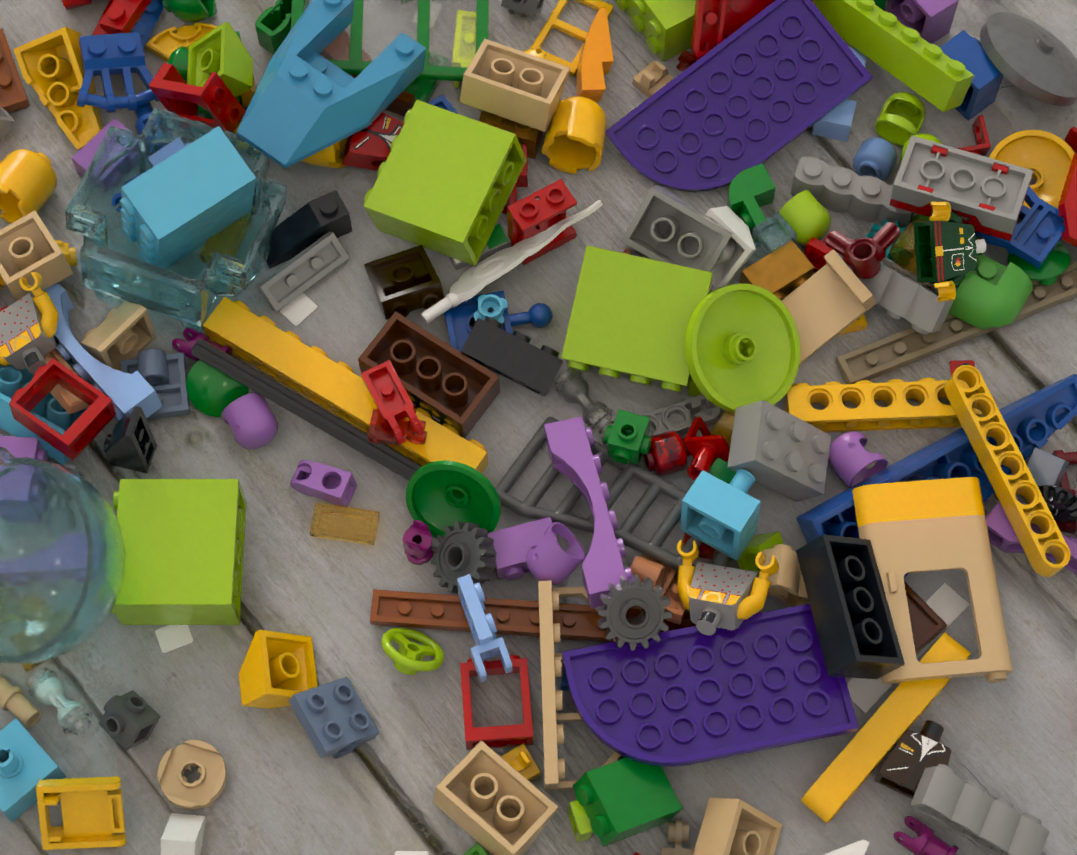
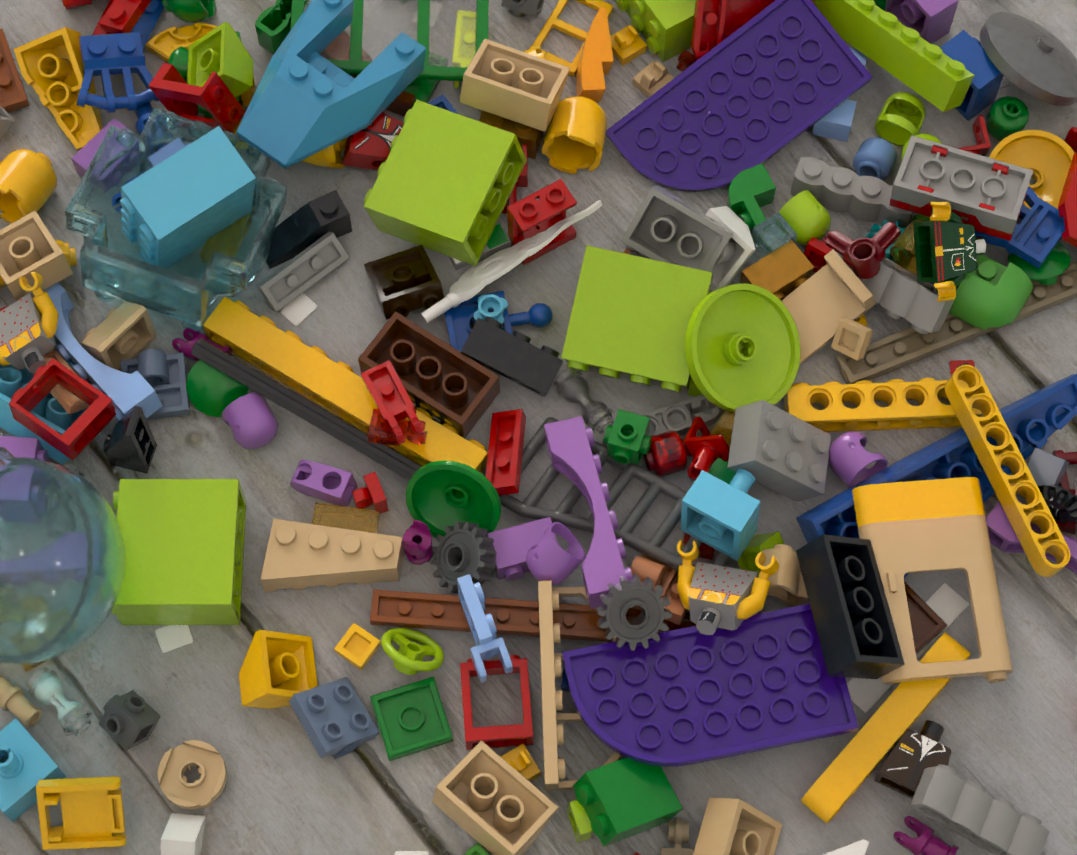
(324, 555): none -> tan wedge
(357, 646): none -> yellow tile
(371, 494): none -> red tile
(411, 718): none -> green tile
(506, 451): none -> red plate
(627, 45): none -> yellow tile
(851, 338): none -> tan tile
(1006, 117): none -> green head

